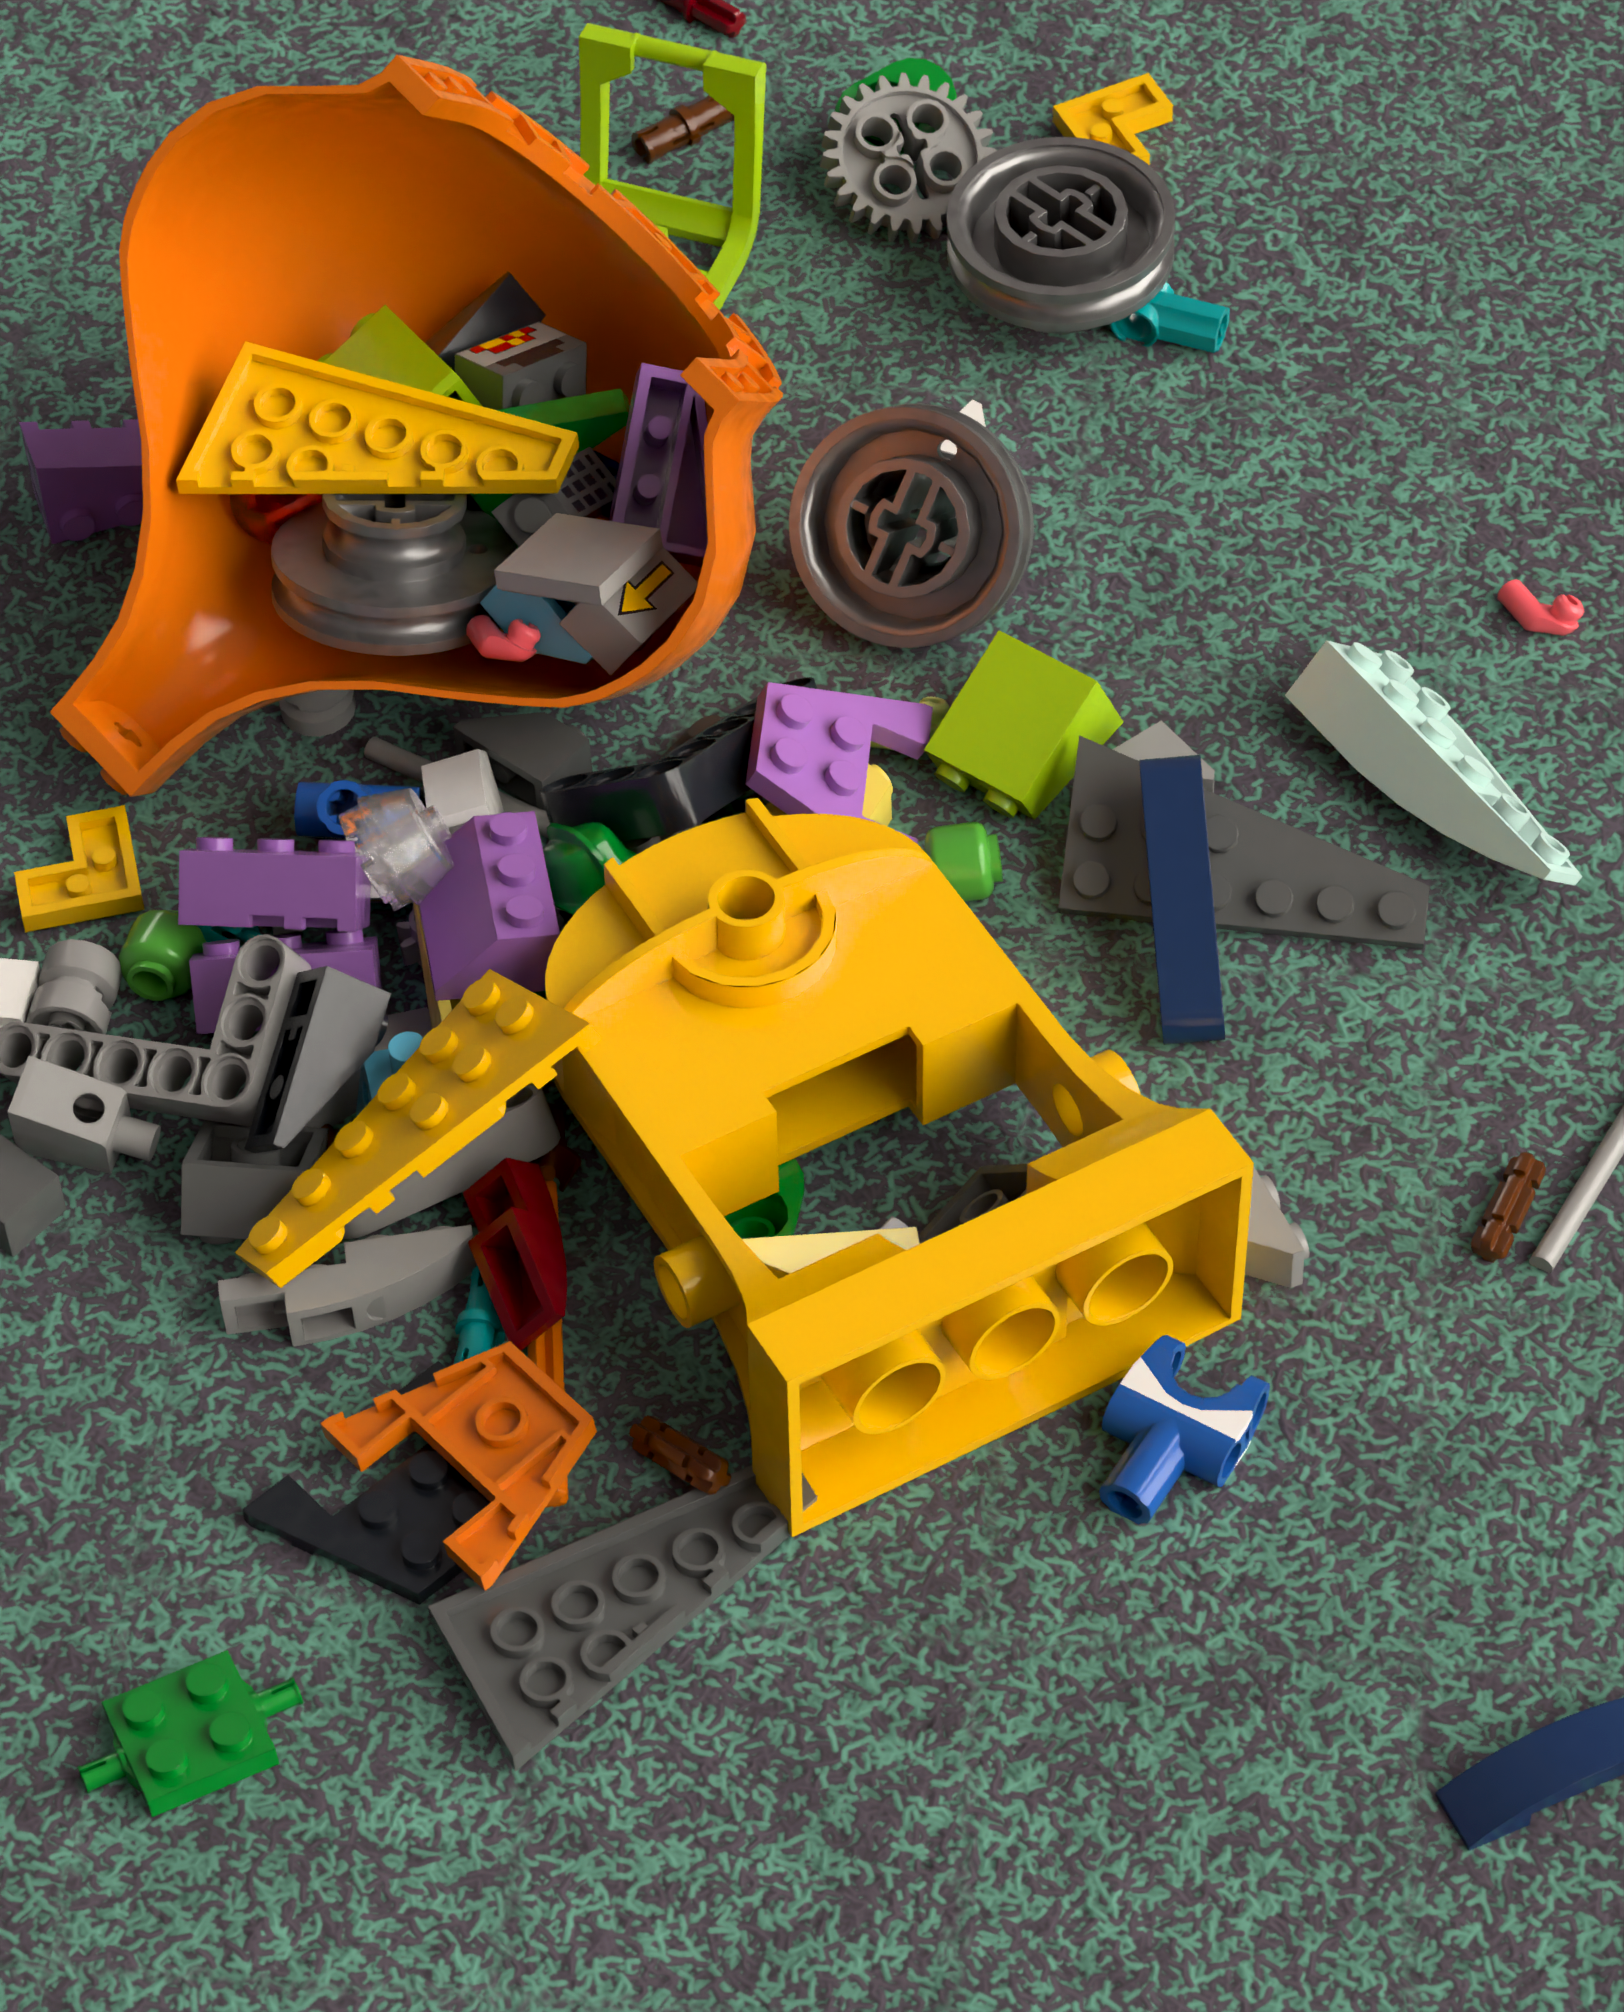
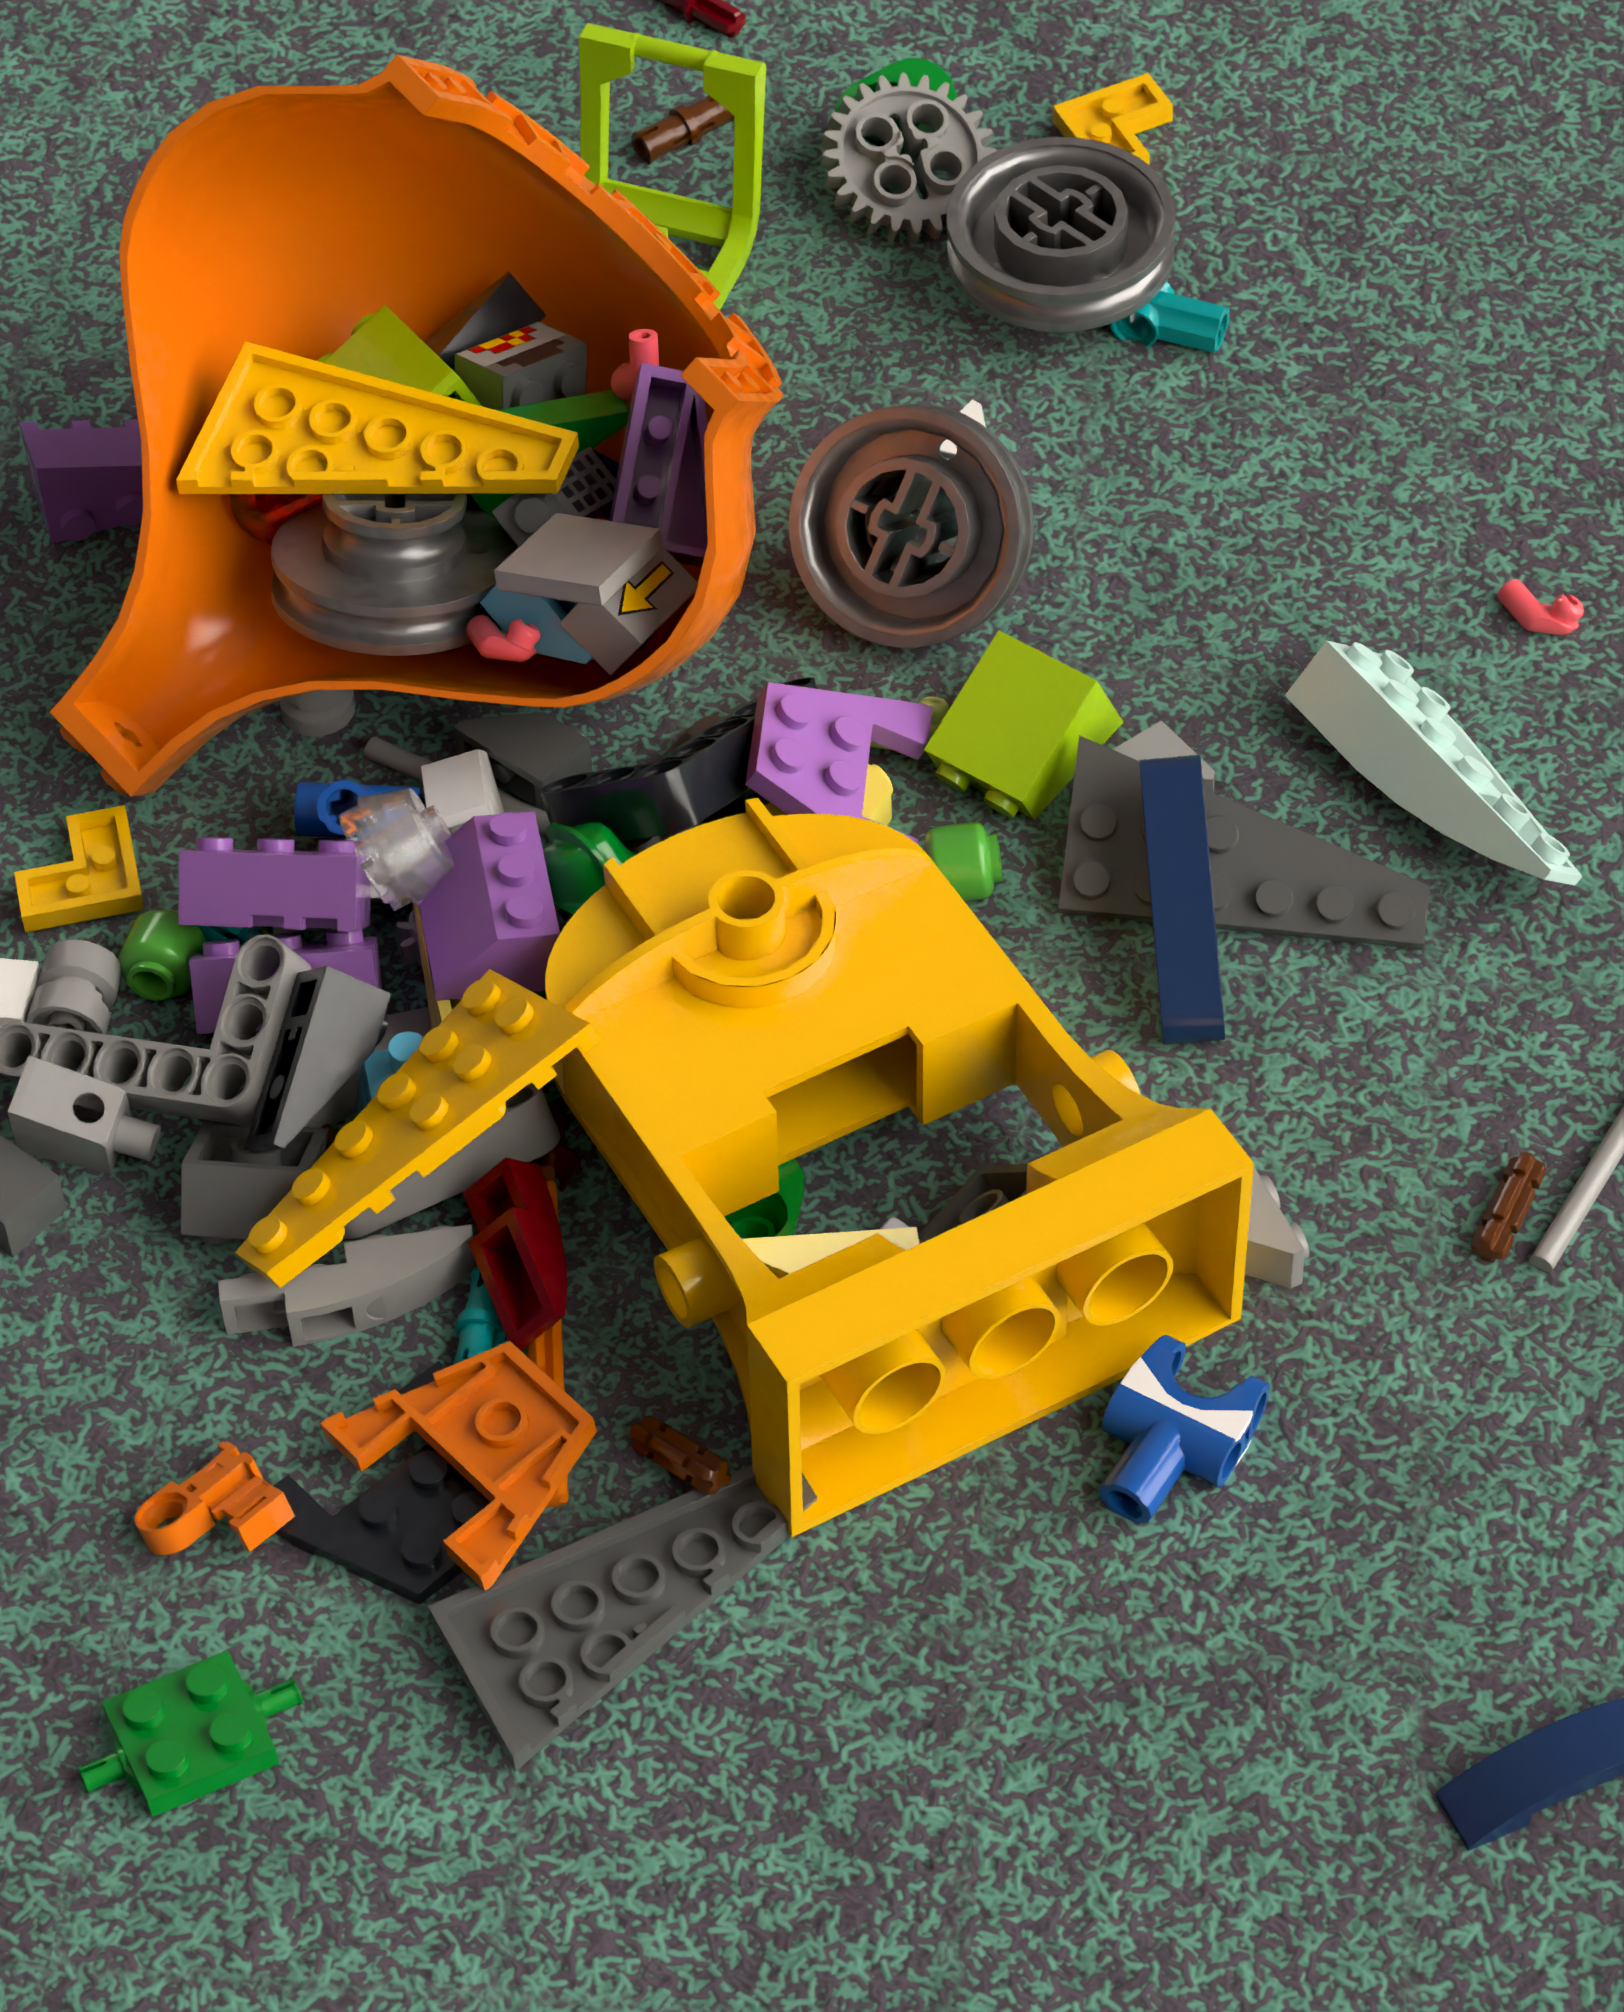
(226, 1488): none -> orange piece
(642, 349): none -> coral arm

